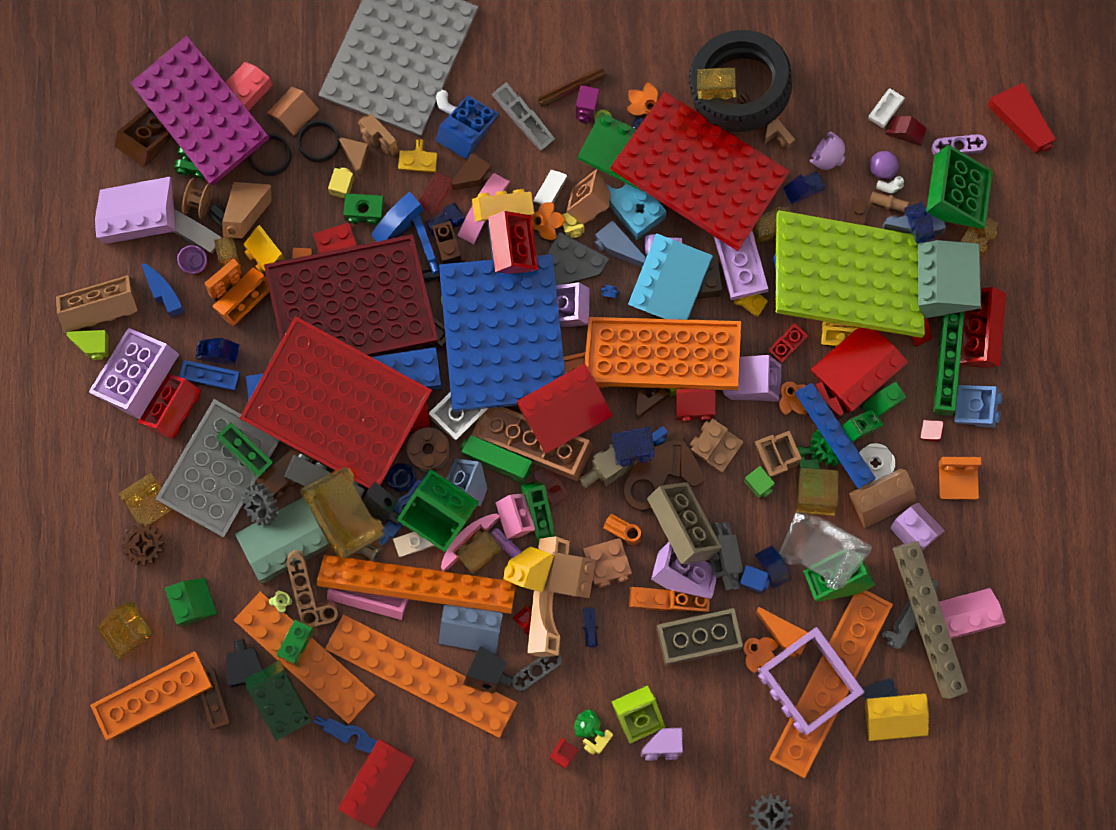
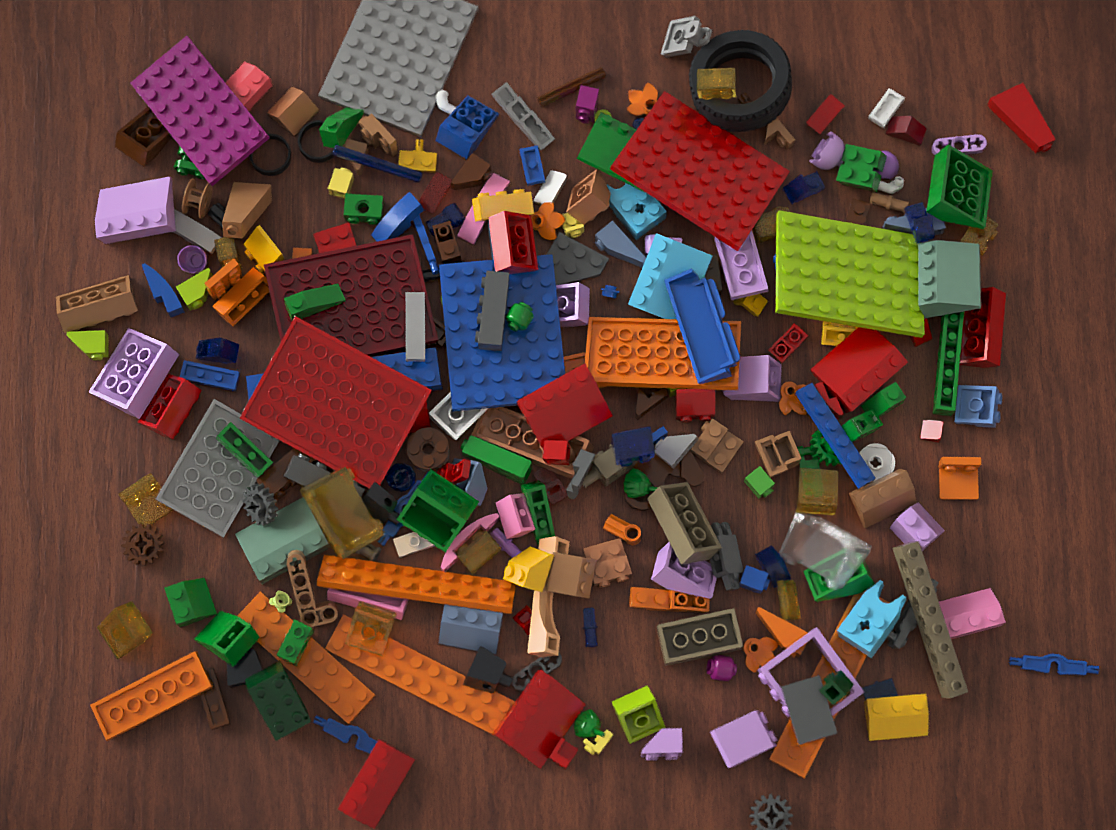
(194, 290): none -> lime slope
(227, 637): none -> green slope
(313, 301): none -> green slope
(339, 126): none -> green slope
(370, 628): none -> clear yellow slope
(377, 163): none -> clear blue axle
(415, 326): none -> light grey slope
(455, 473): none -> red slope
(493, 310): none -> dark grey brick
(519, 316): none -> green head
(532, 165): none -> blue plate
(539, 718): none -> red slope
(556, 452): none -> red panel
(581, 467): none -> dark grey slope
(637, 484): none -> green piece
(674, 448): none -> light grey slope
(683, 35): none -> light grey plate
(700, 321): none -> blue slope
(721, 668): none -> magenta head
(744, 738): none -> lavender slope
(788, 600): none -> clear yellow plate
(808, 710): none -> dark grey tile
(825, 114): none -> red slope
(836, 686): none -> dark green brick
(859, 167): none -> green piece
(876, 615): none -> medium azure brick
(1043, 664): none -> blue piece

